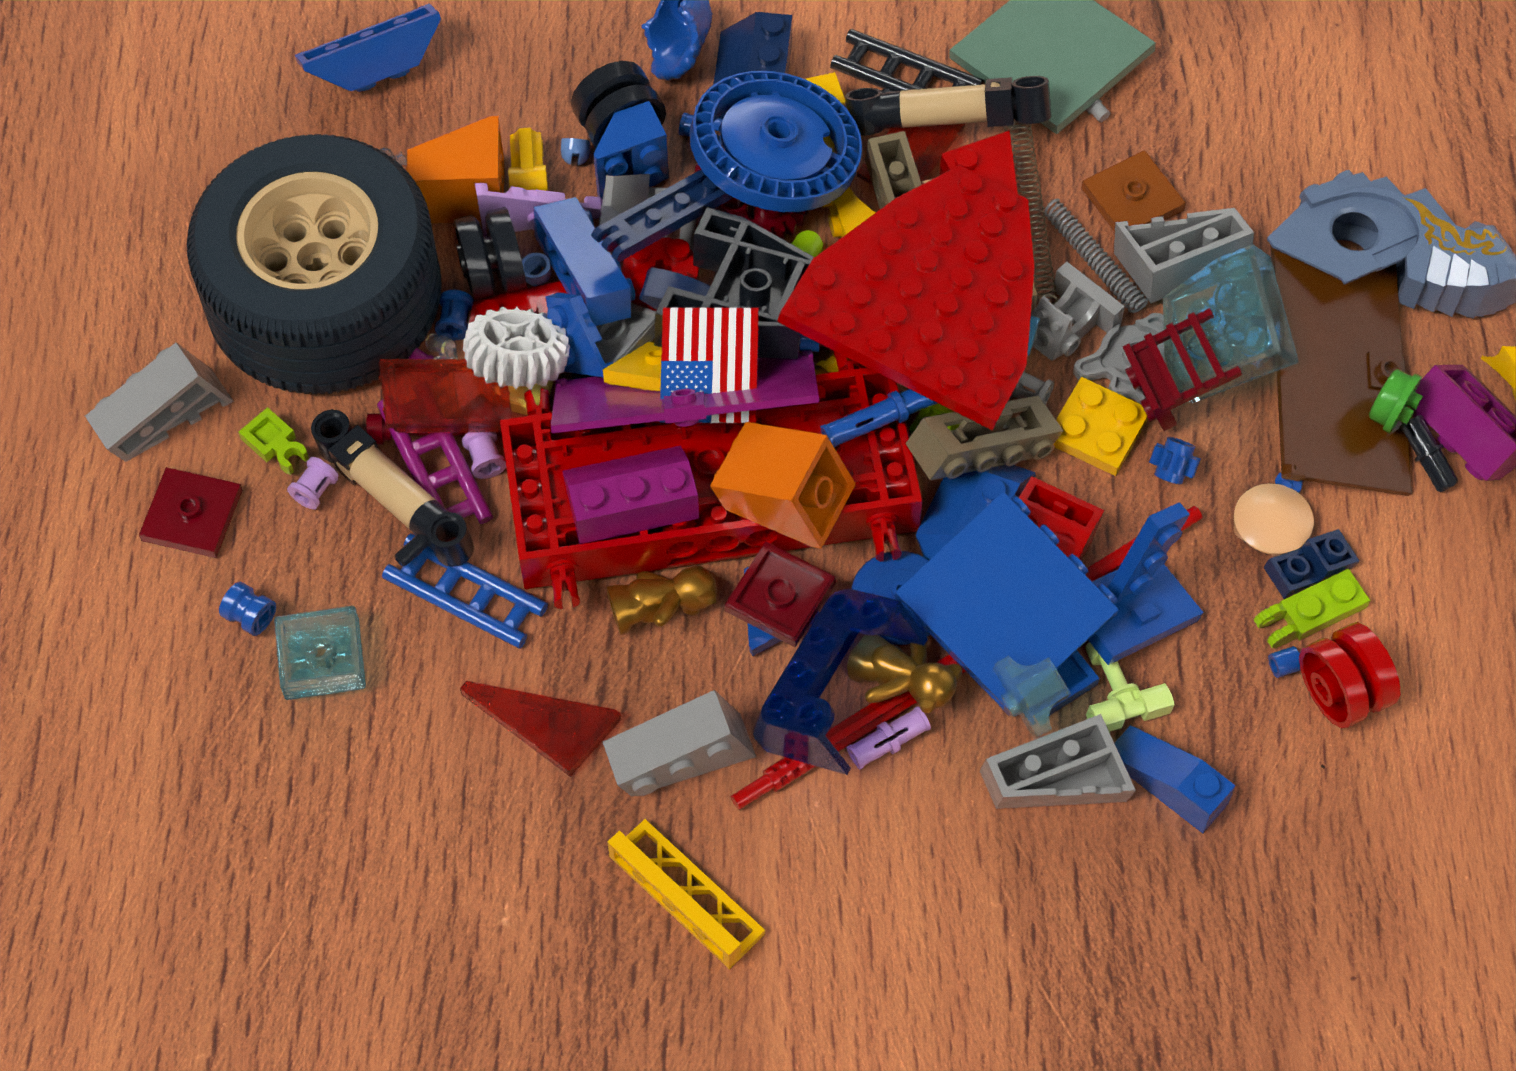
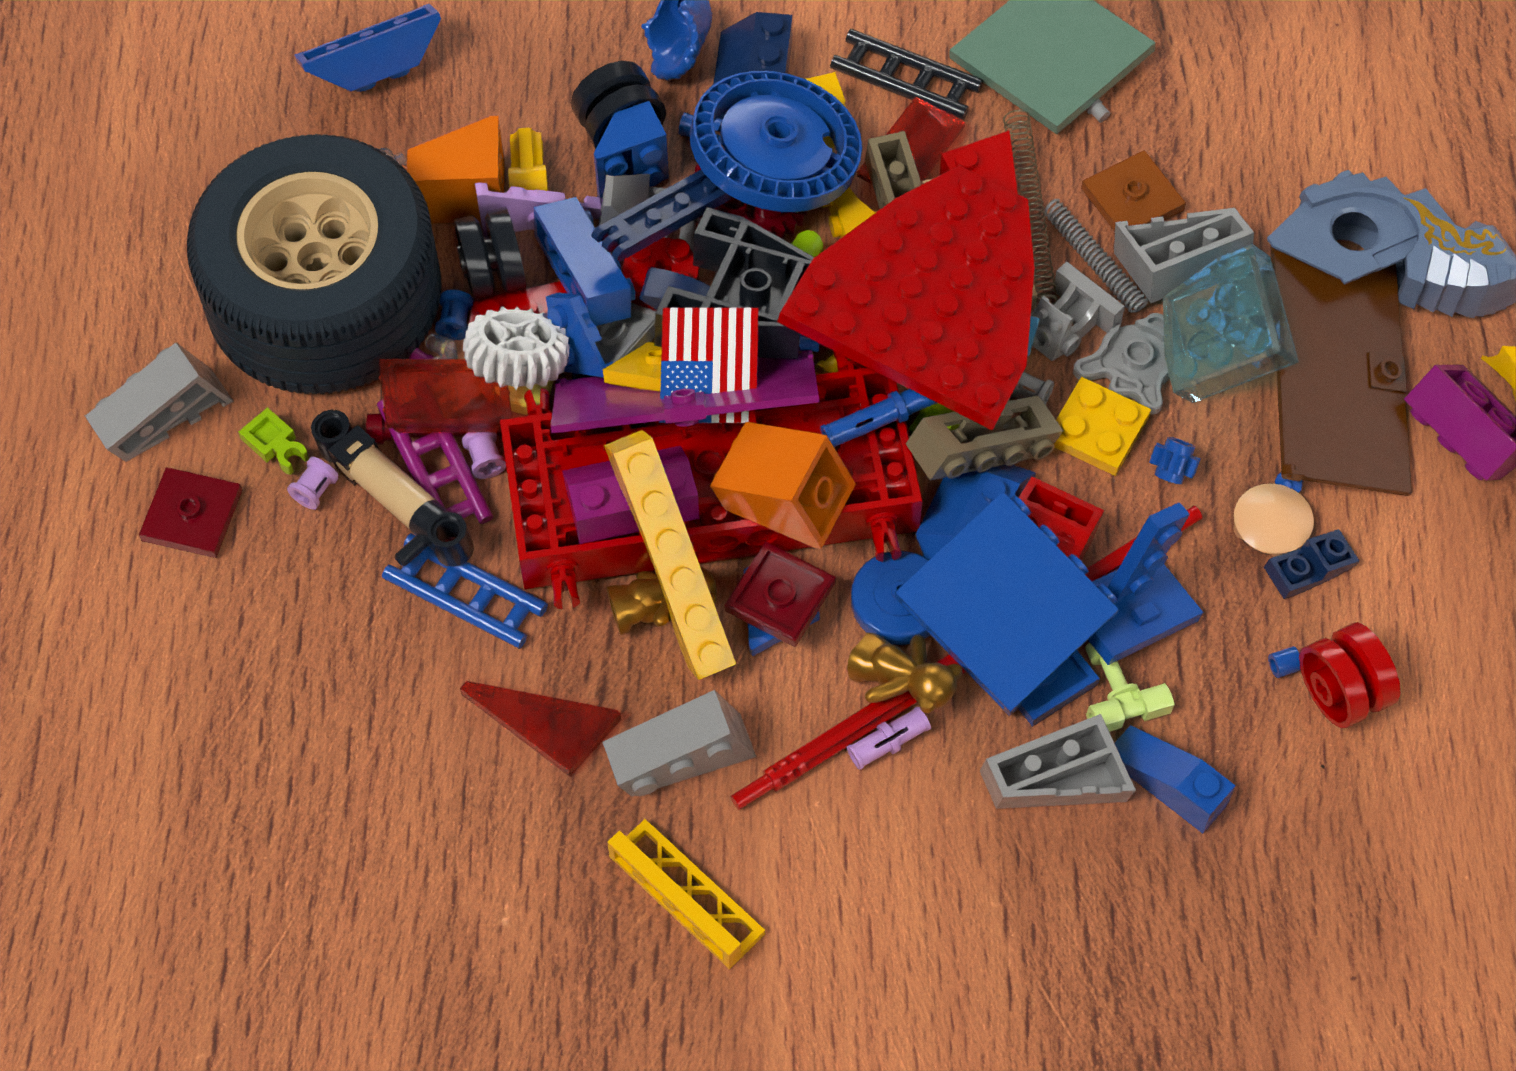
(248, 609): blue wheel -> none
(297, 645): clear light blue brick -> none
(532, 265): medium blue hinge -> none
(575, 147): medium blue hinge -> none
(672, 554): none -> yellow arch
(794, 715): clear blue windscreen -> none
(994, 102): black piece -> none
(1031, 692): clear light blue brick -> none
(1153, 376): dark red plate -> none
(1314, 608): lime hinge -> none
(1394, 398): bright green piece -> none
(1429, 453): black axle -> none

